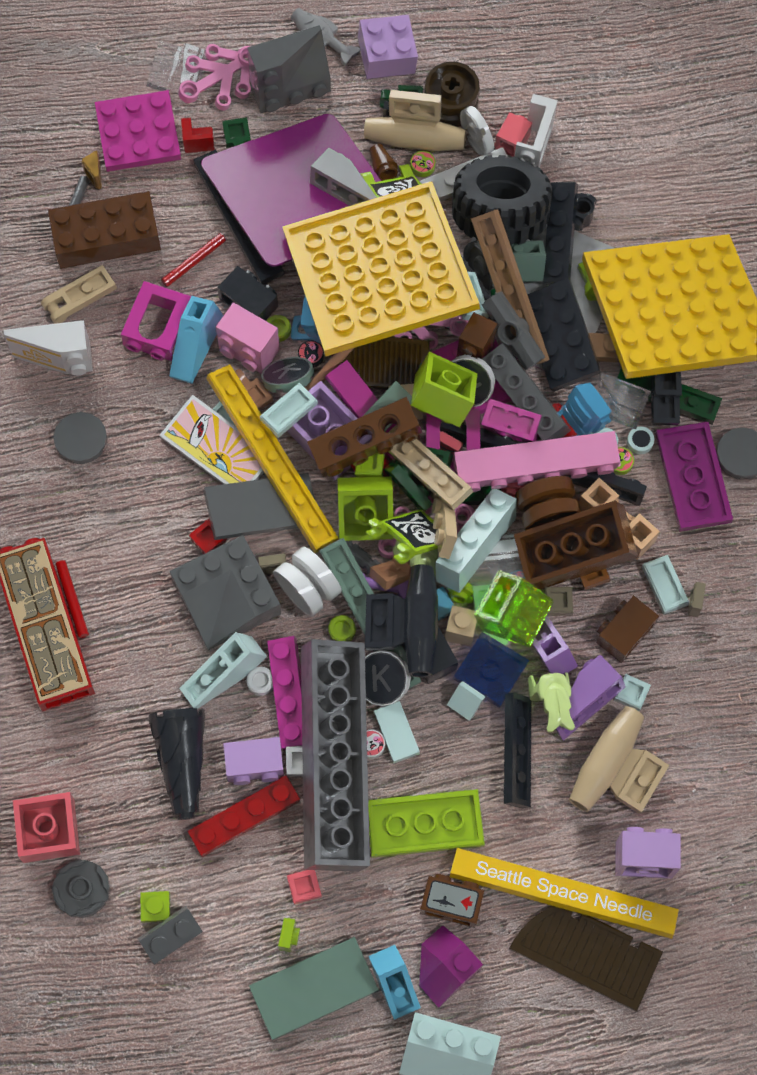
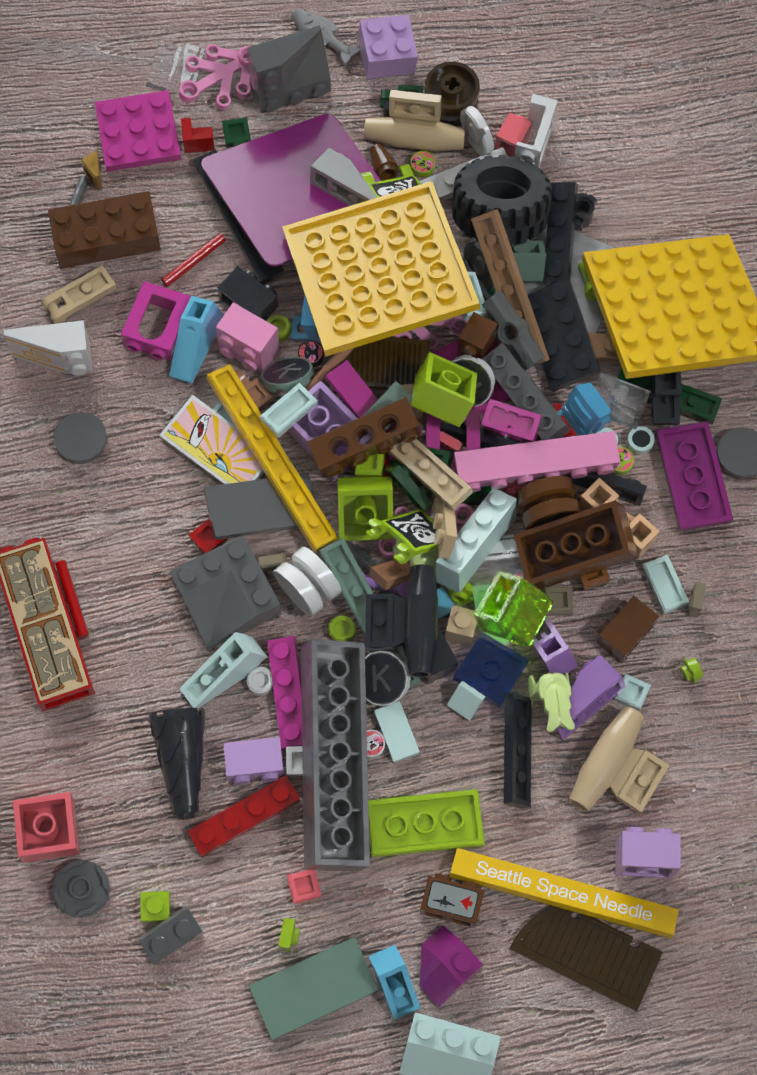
(691, 670): none -> lime plate

